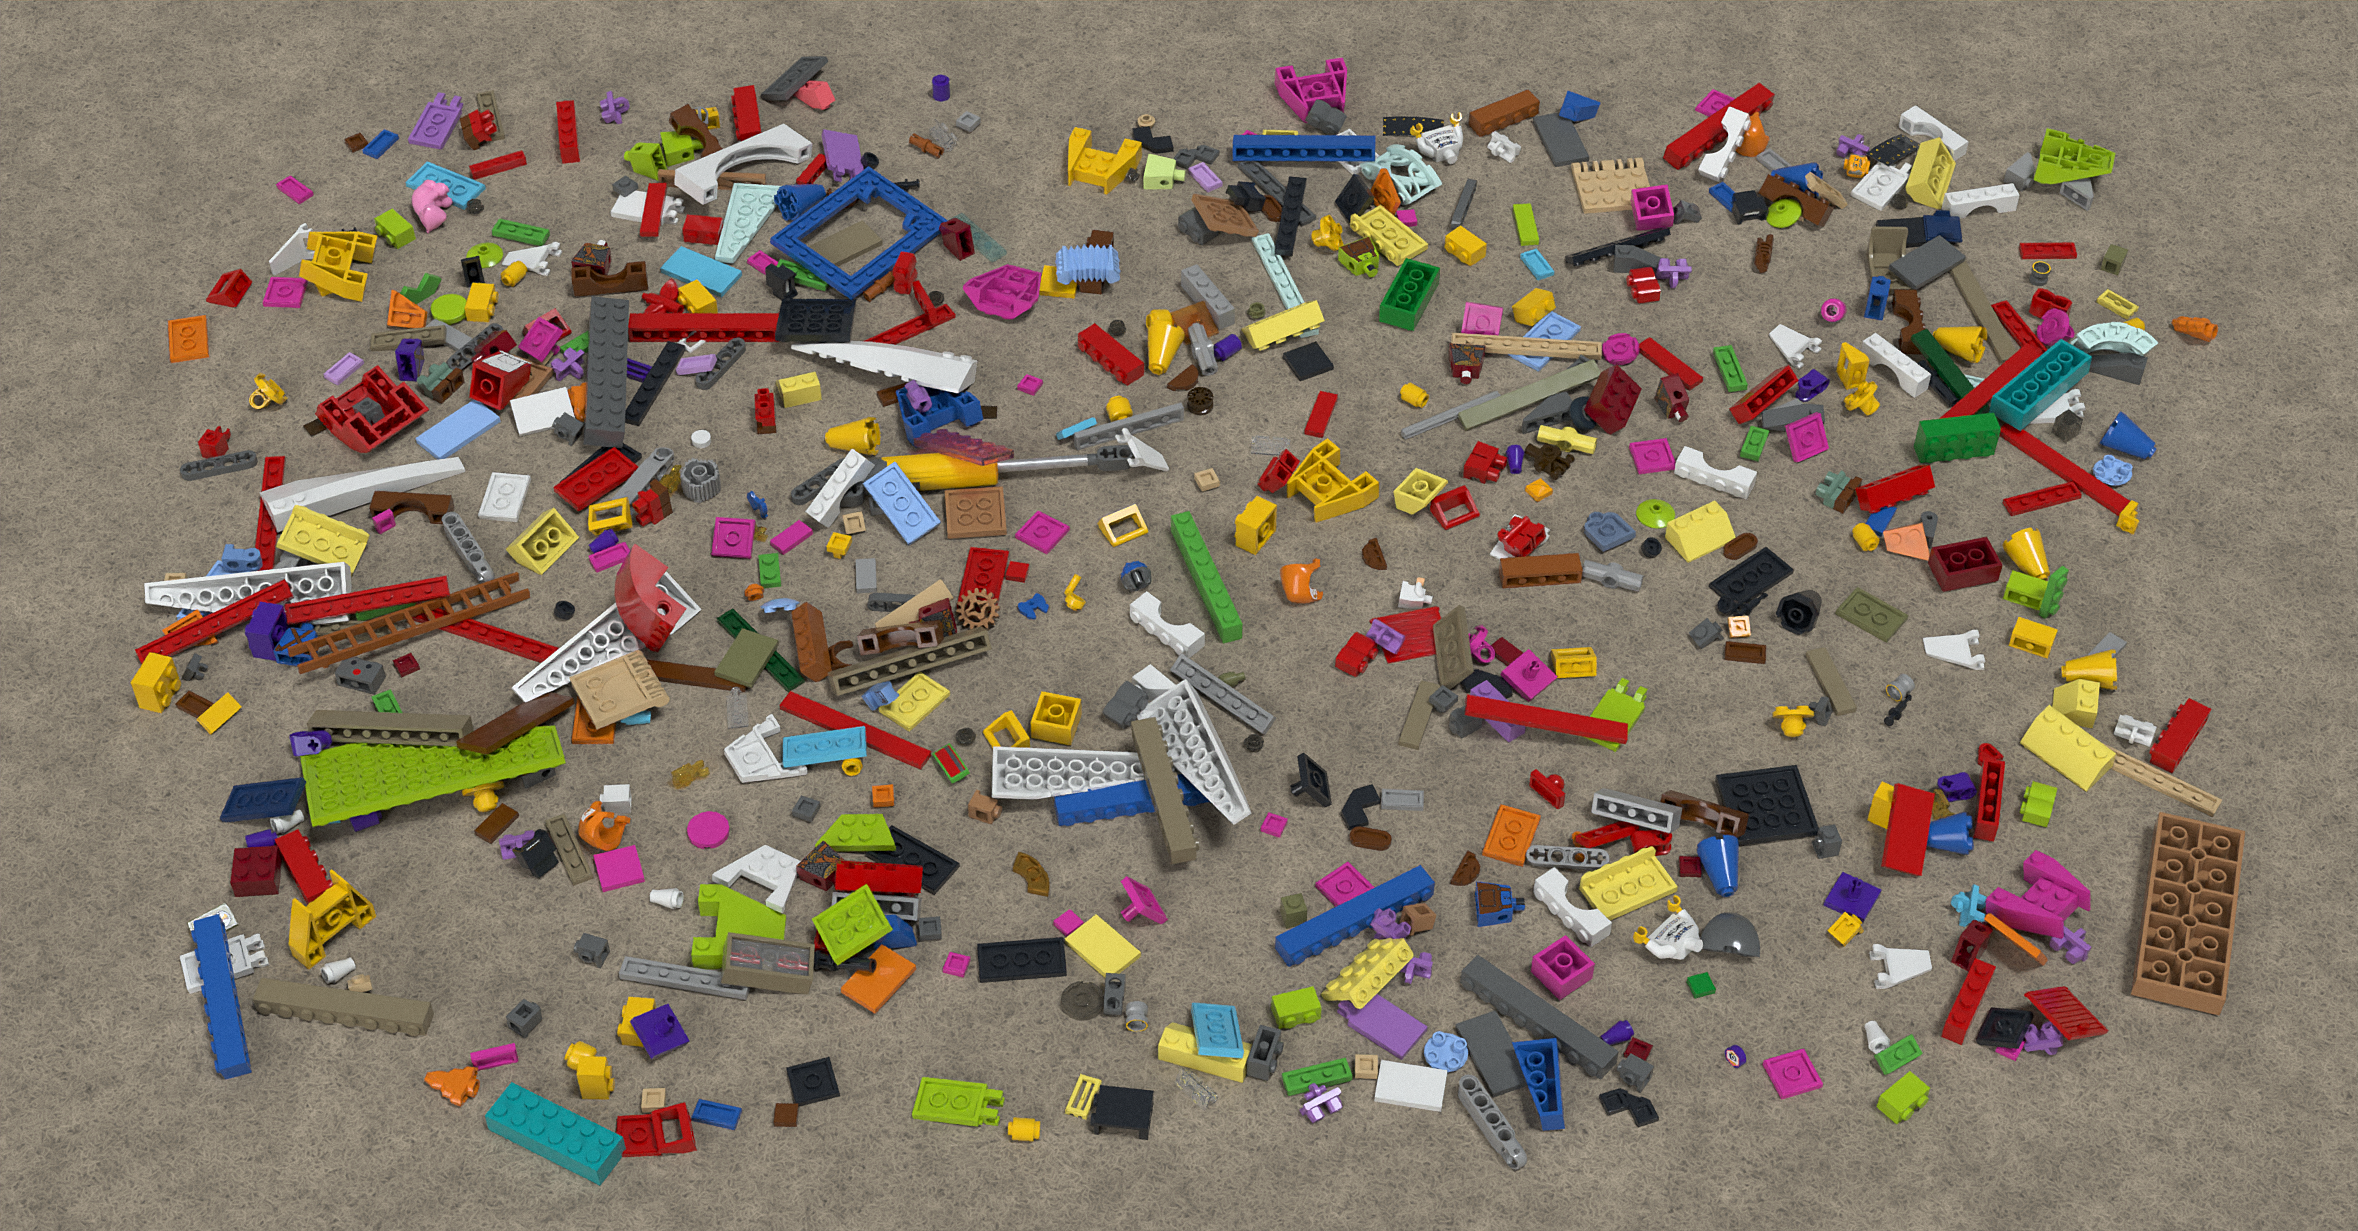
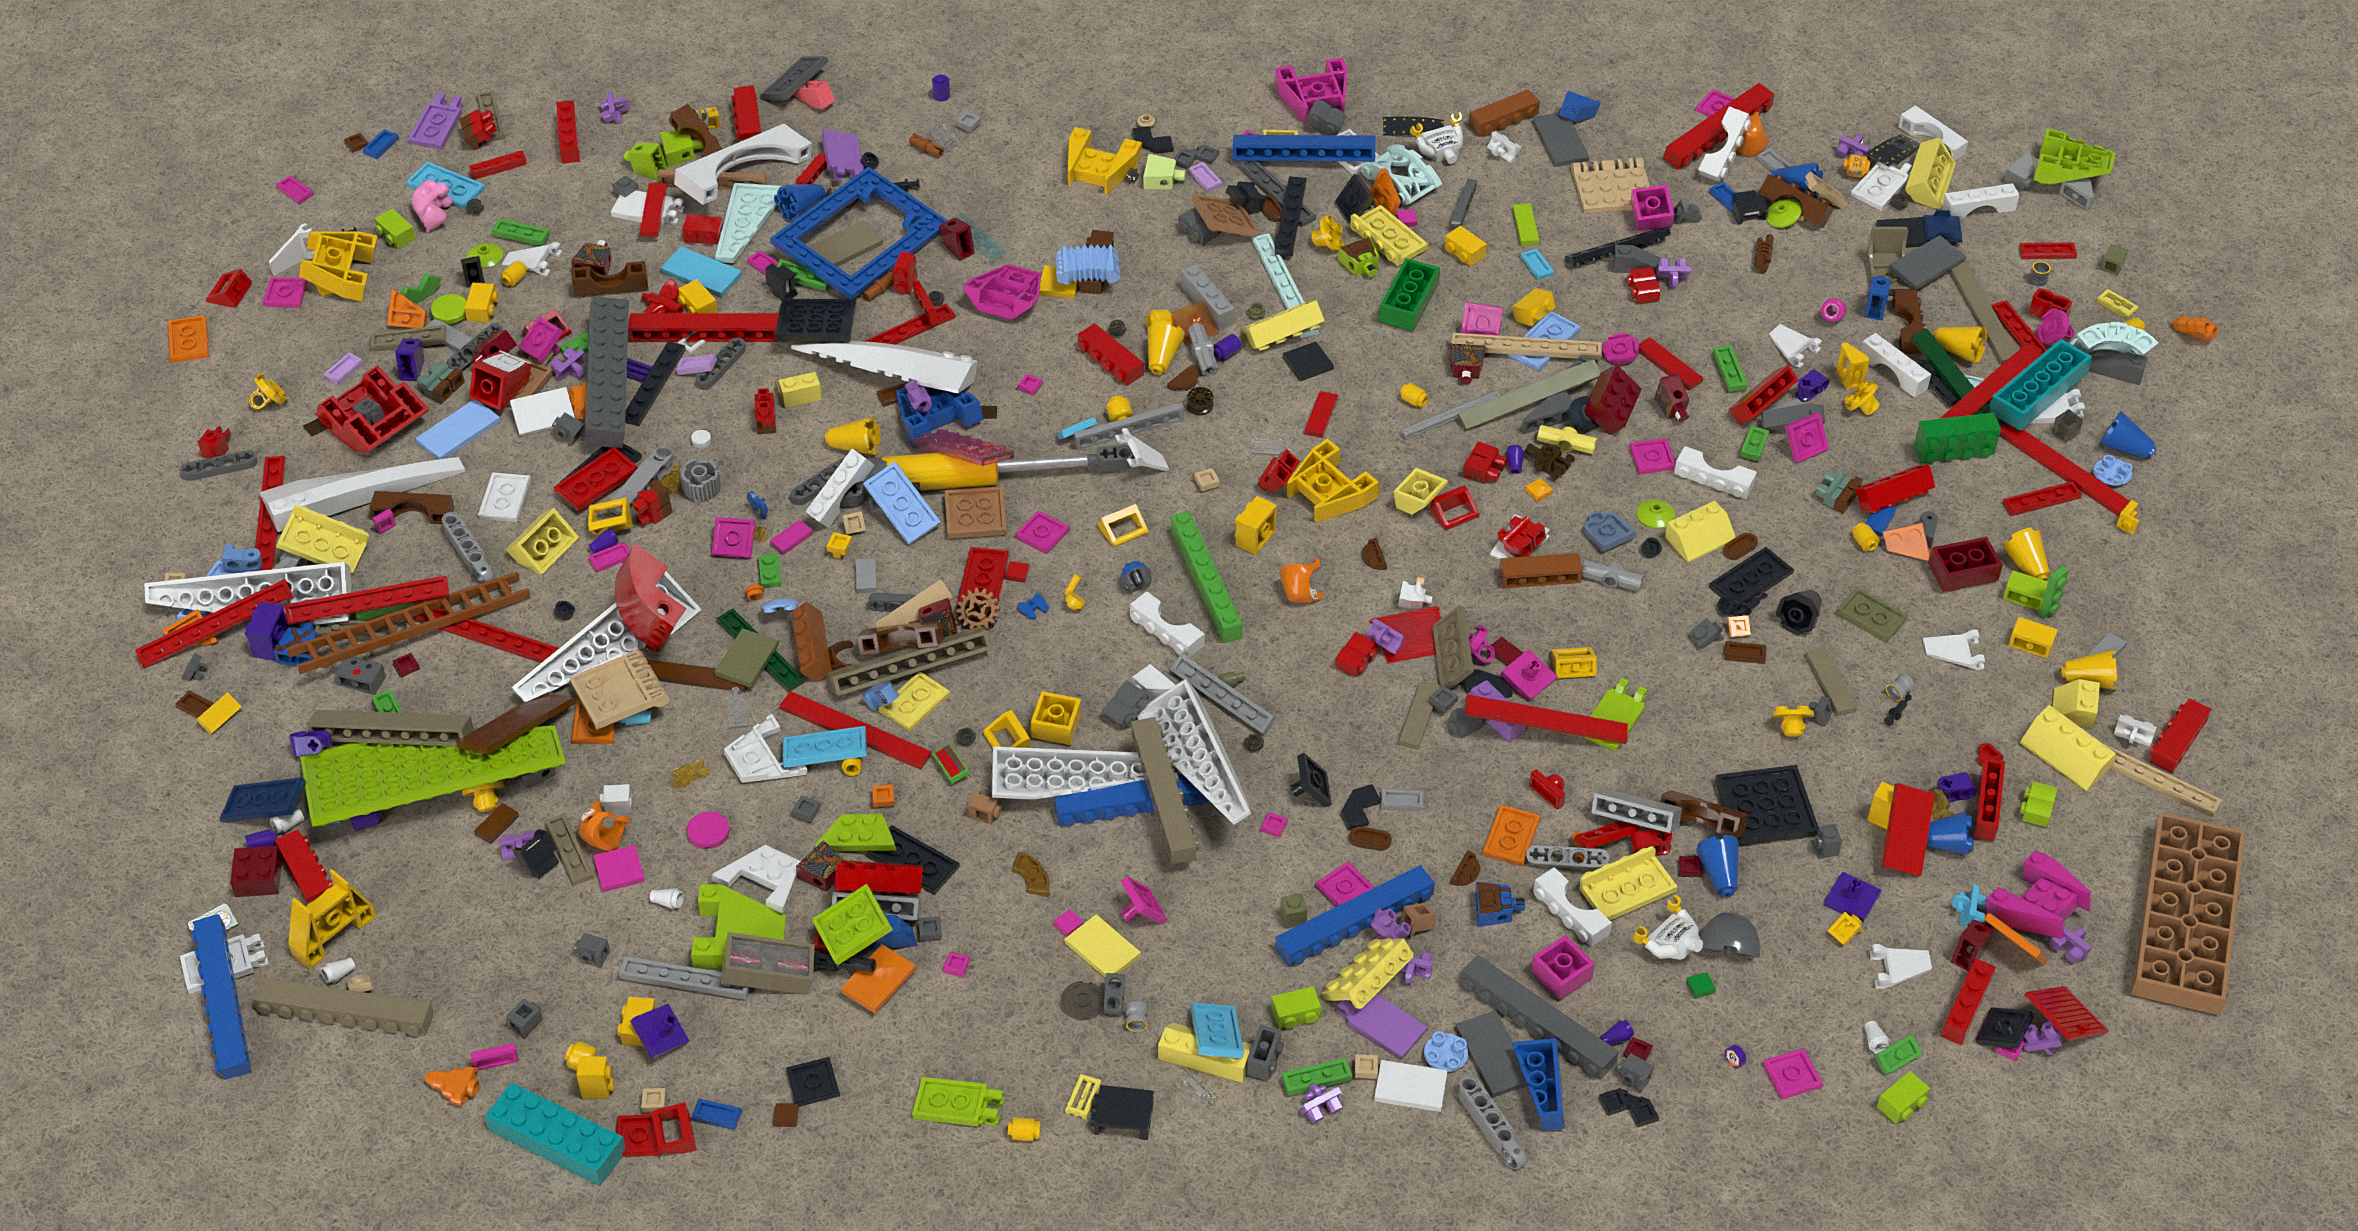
(155, 682): yellow brick -> none
(1021, 959): black tile -> none

